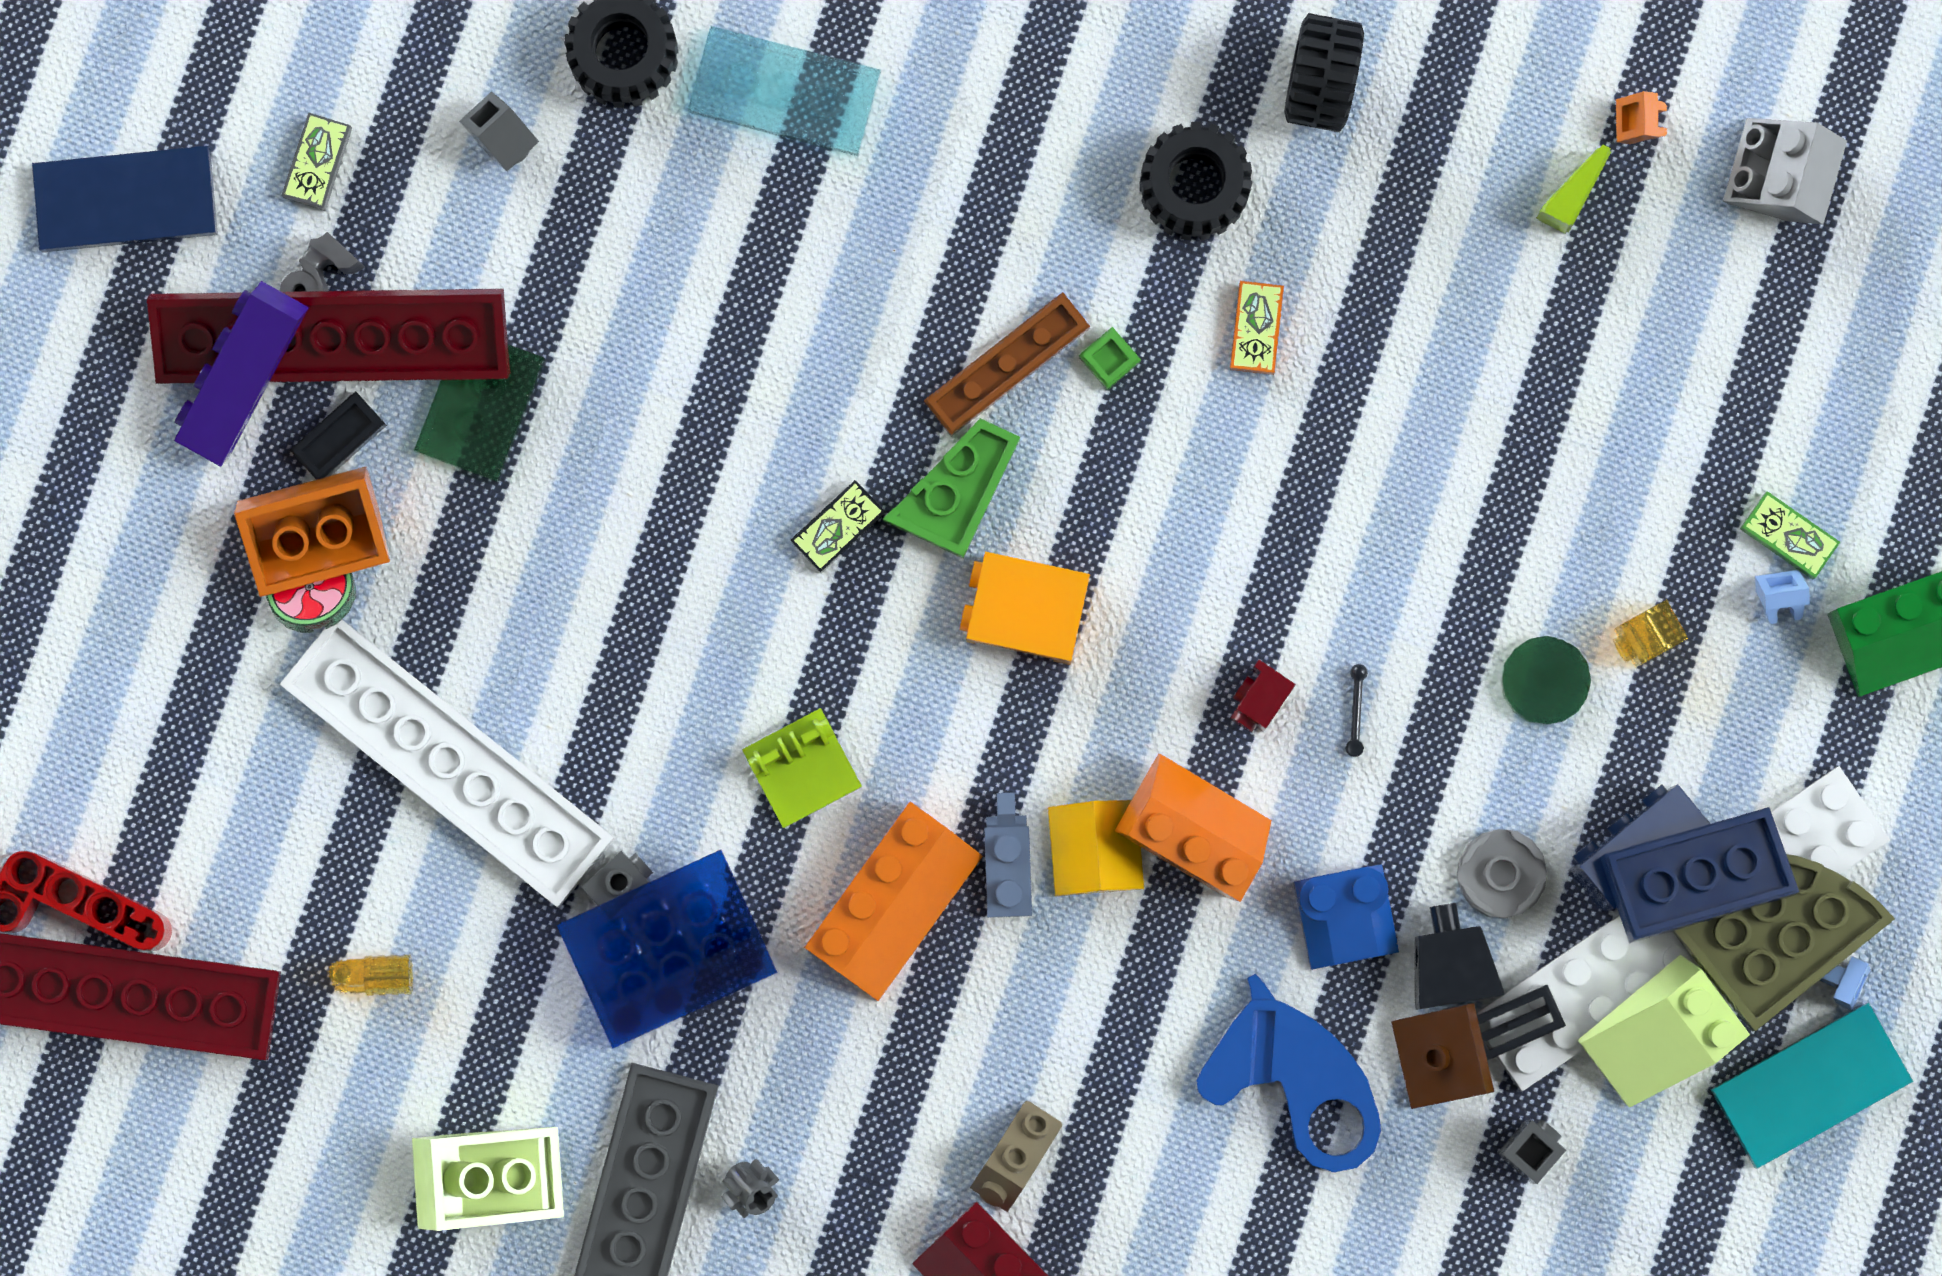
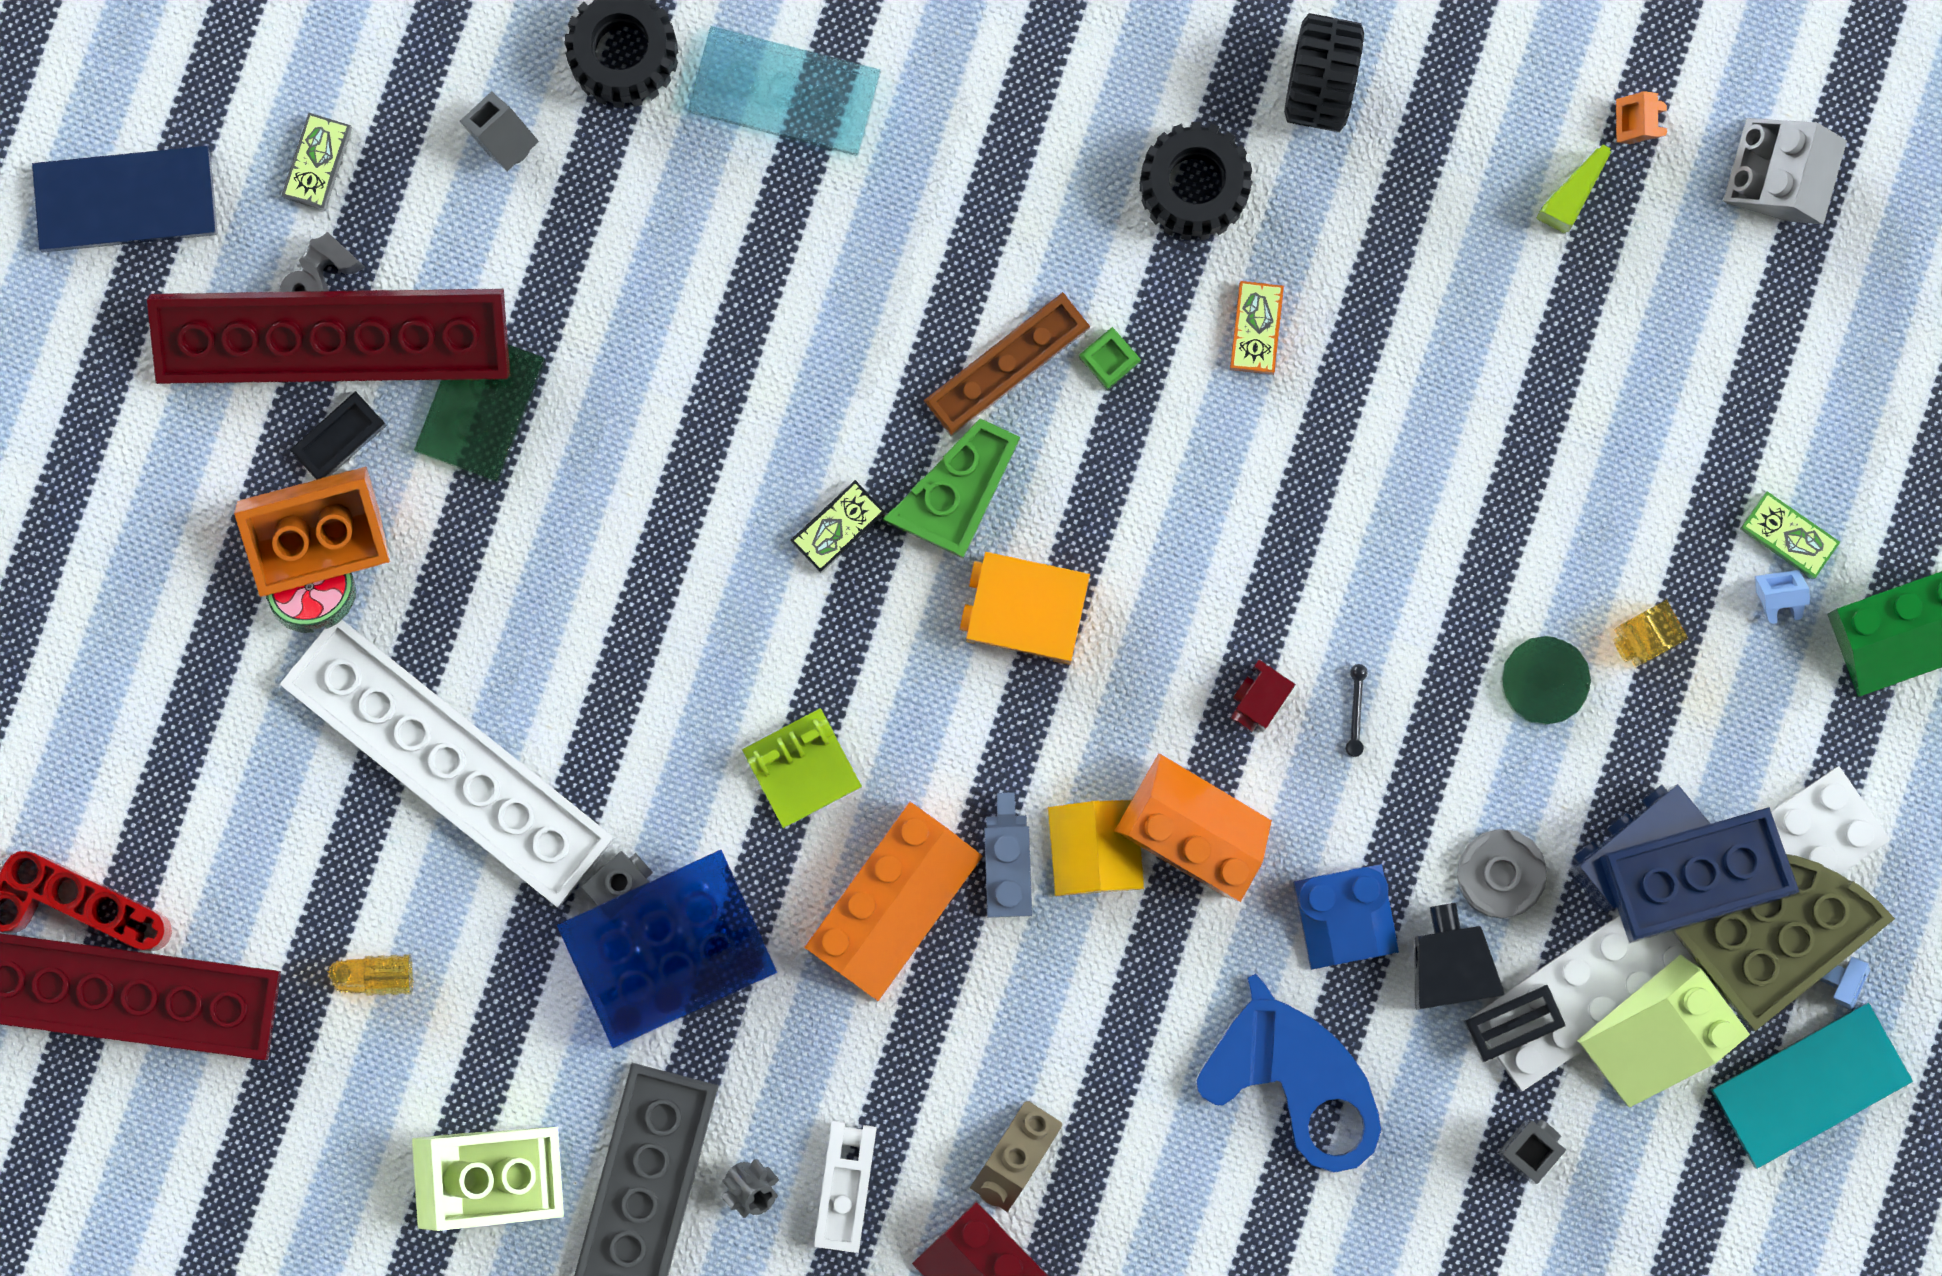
(240, 372): dark purple brick -> none
(845, 1189): none -> white plate
(1442, 1056): reddish brown plate -> none

